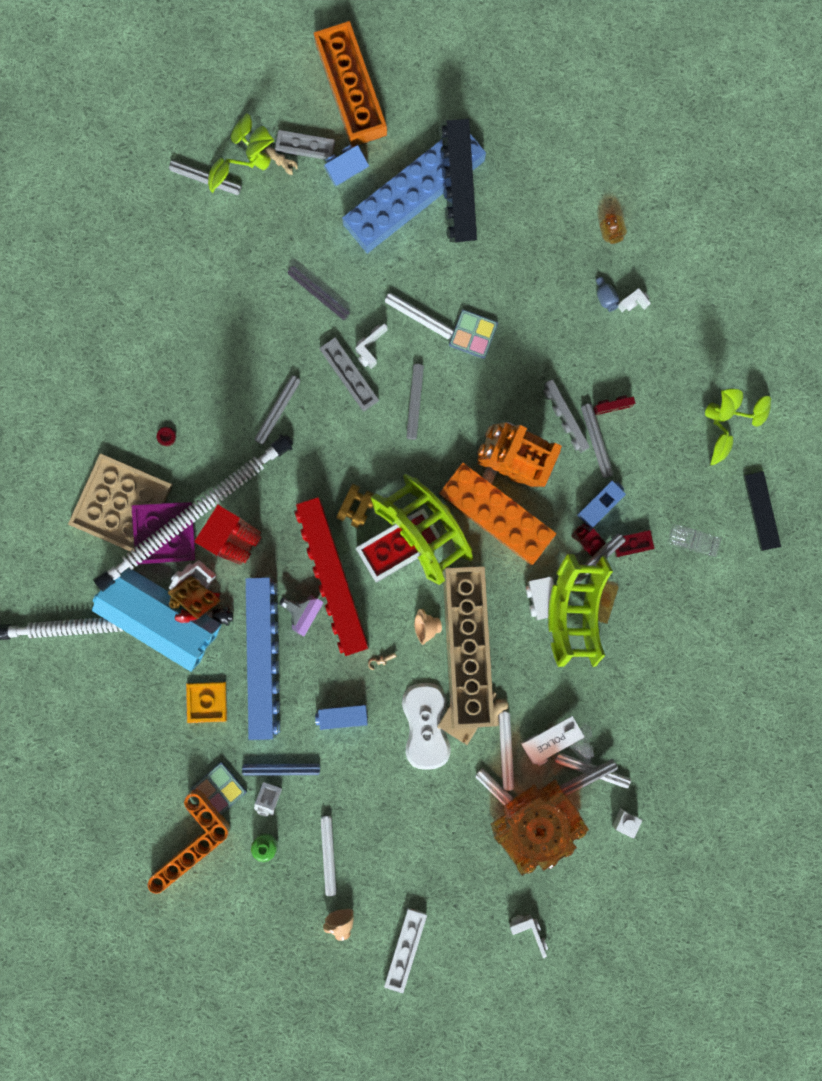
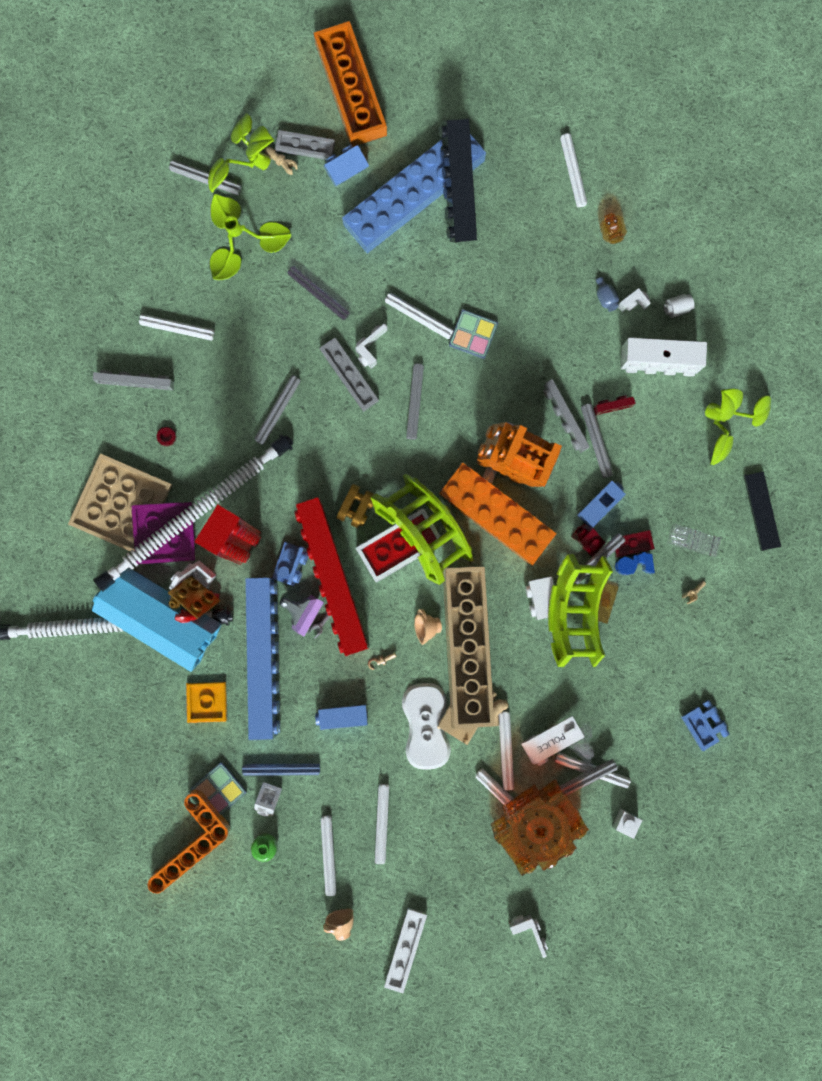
(126, 379): none -> light grey plate
(177, 327): none -> white axle
(225, 215): none -> lime plant
(290, 563): none -> medium blue bracket
(318, 627): none -> light grey hand
(381, 829): none -> white axle
(573, 169): none -> white axle
(628, 565): none -> blue leg
(663, 356): none -> white brick
(679, 305): none -> white brick
(693, 593): none -> tan hand
(701, 729): none -> medium blue plate

